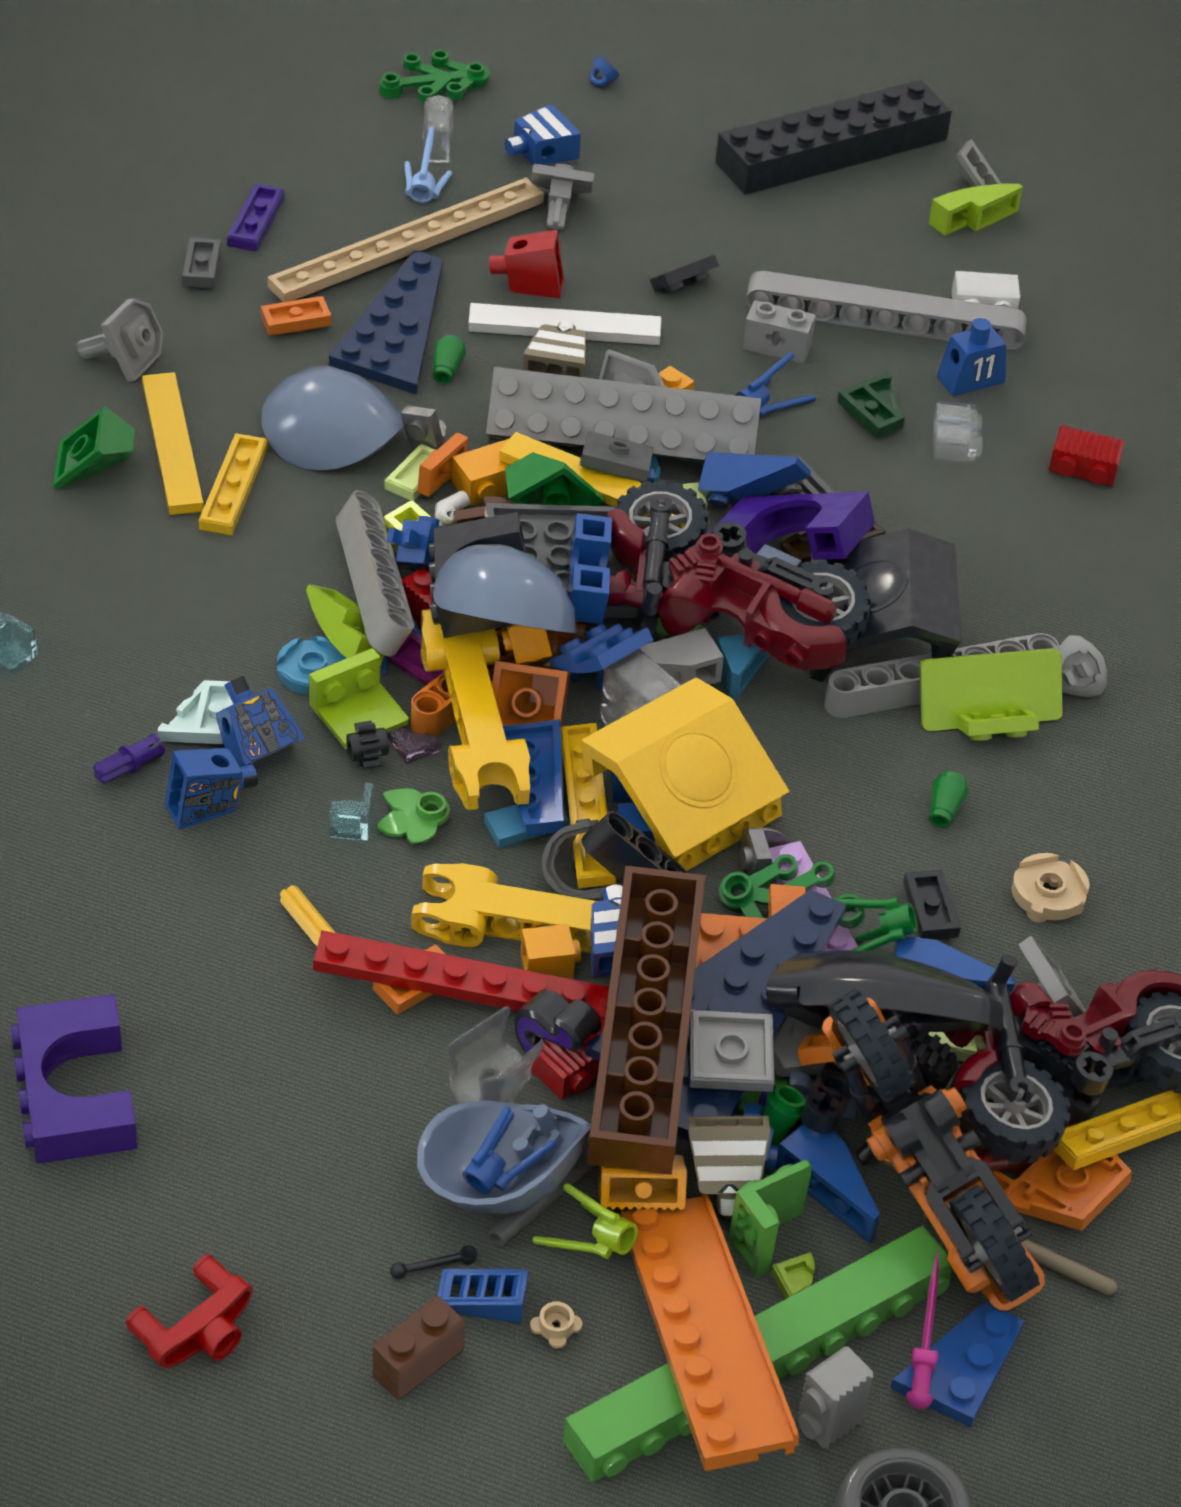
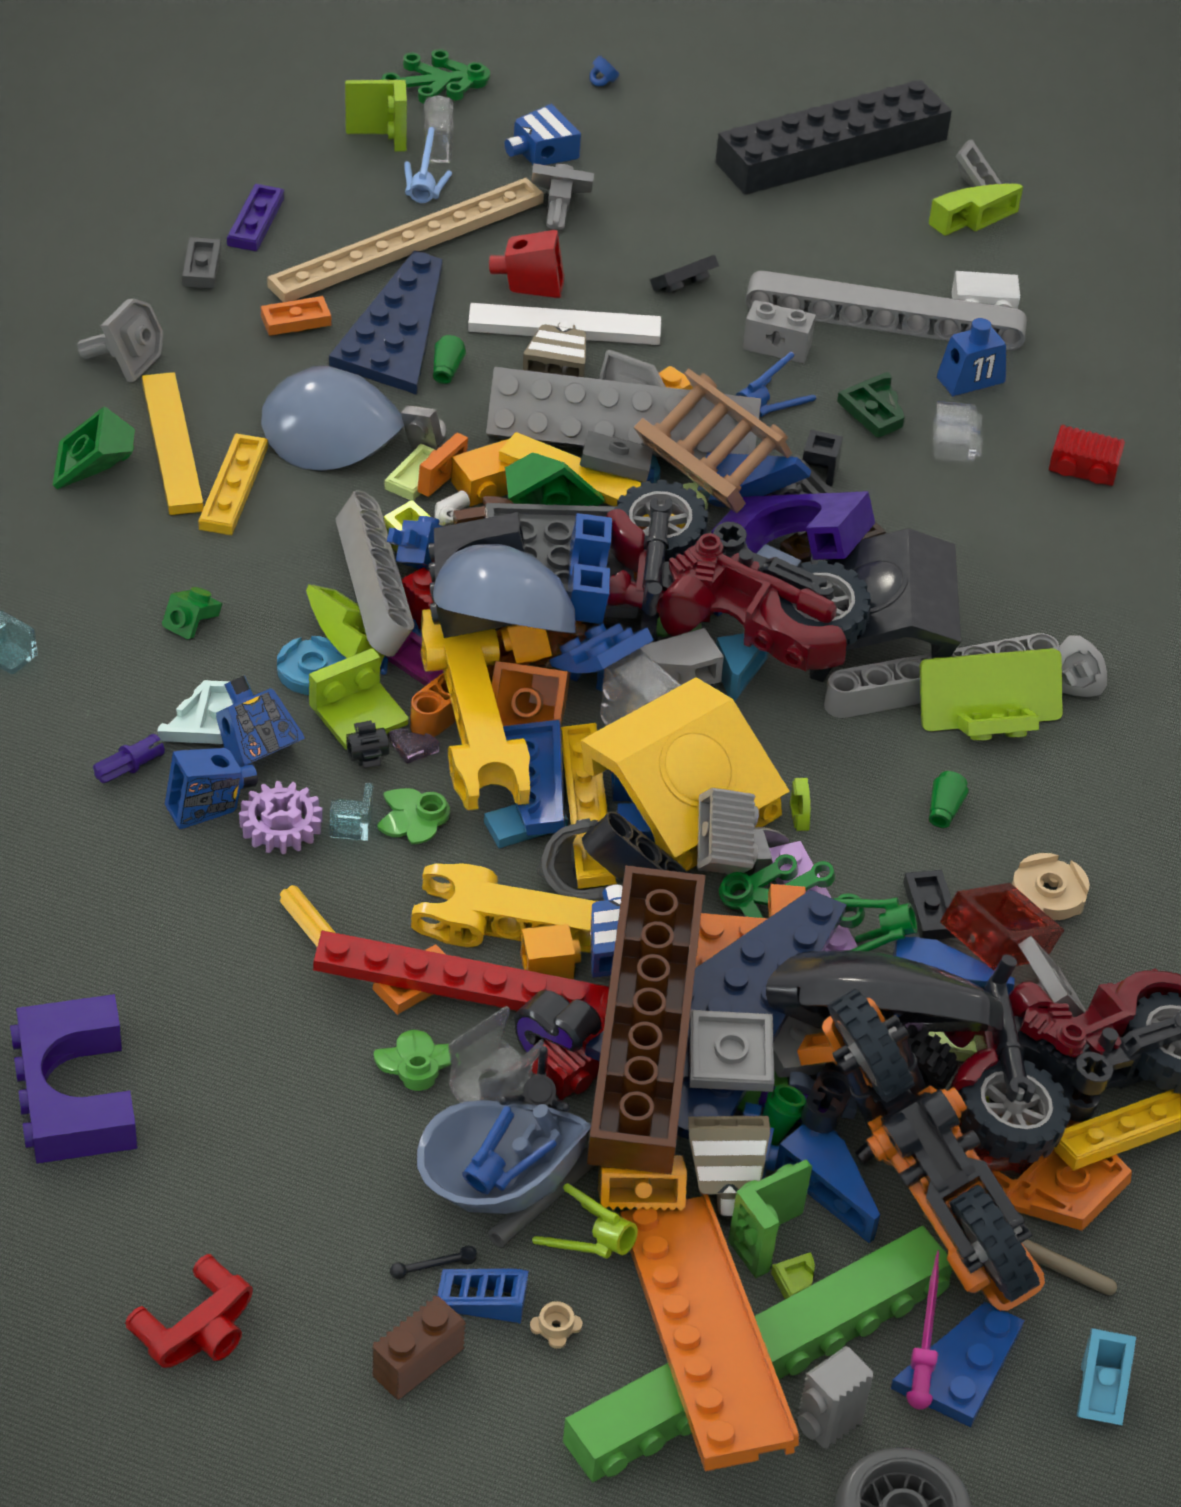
(187, 609): none -> green bracket
(280, 817): none -> lavender gear
(377, 109): none -> lime bracket
(414, 1059): none -> bright green plate
(538, 1088): none -> black plant
(705, 470): none -> medium nougat fence
(726, 831): none -> light grey brick
(800, 804): none -> lime tile
(823, 451): none -> black panel
(999, 921): none -> clear red window
(1106, 1376): none -> medium azure slope

